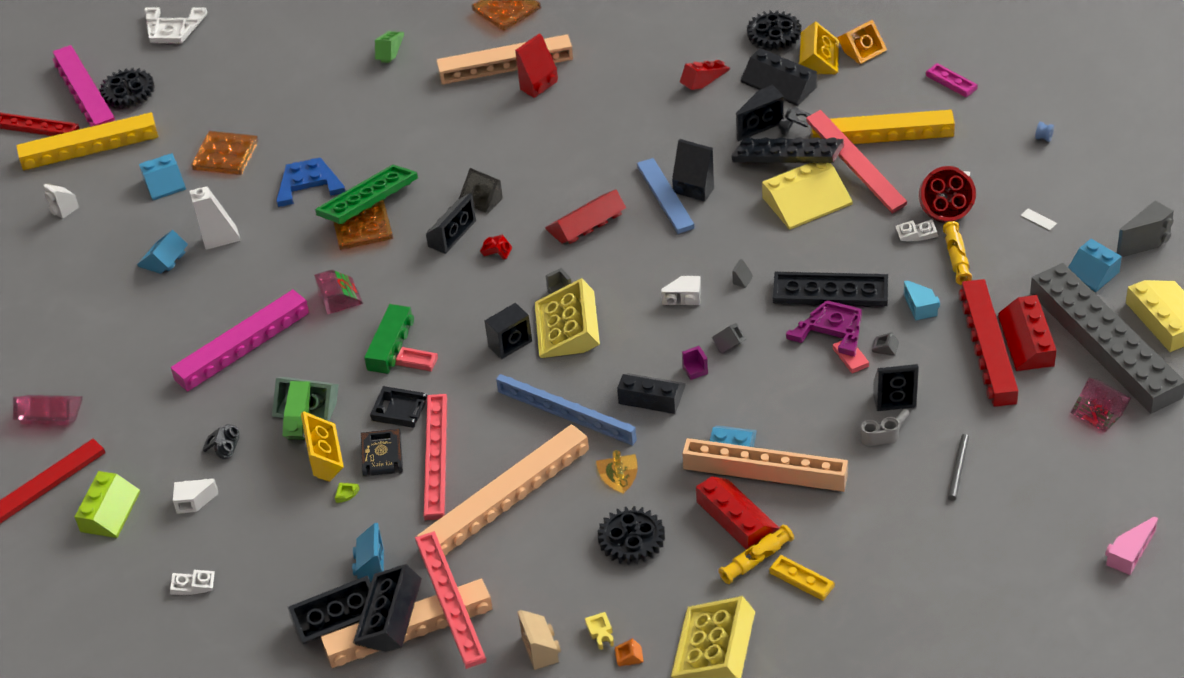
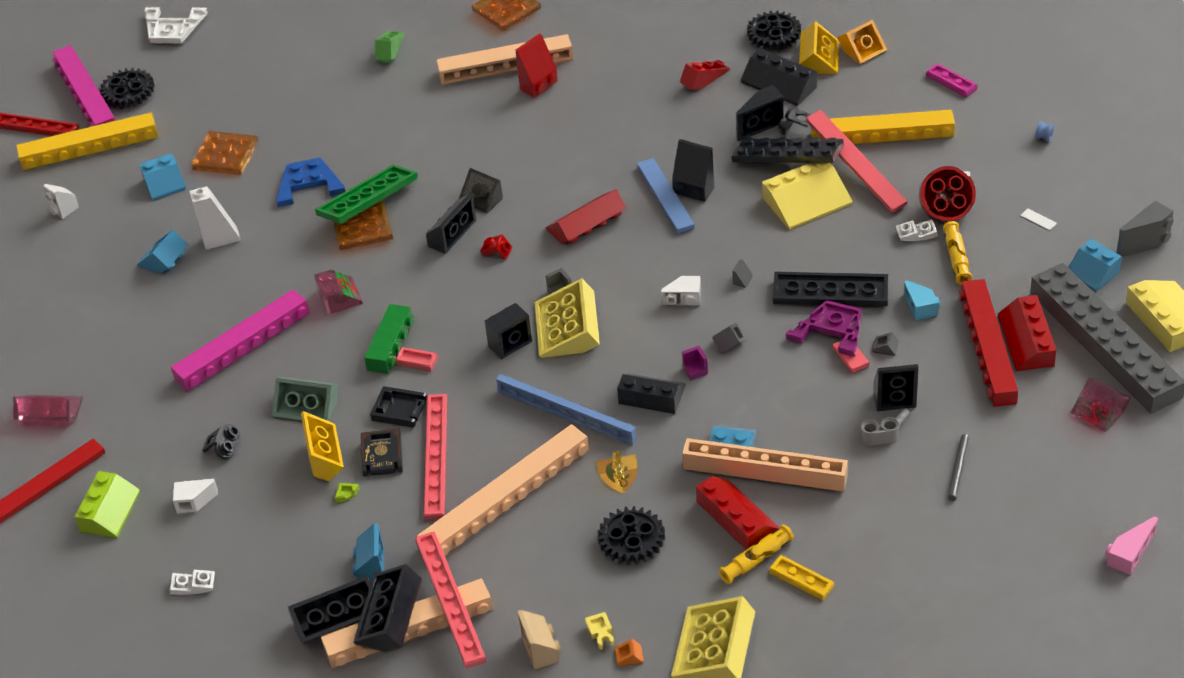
(296, 403): bright green slope -> none

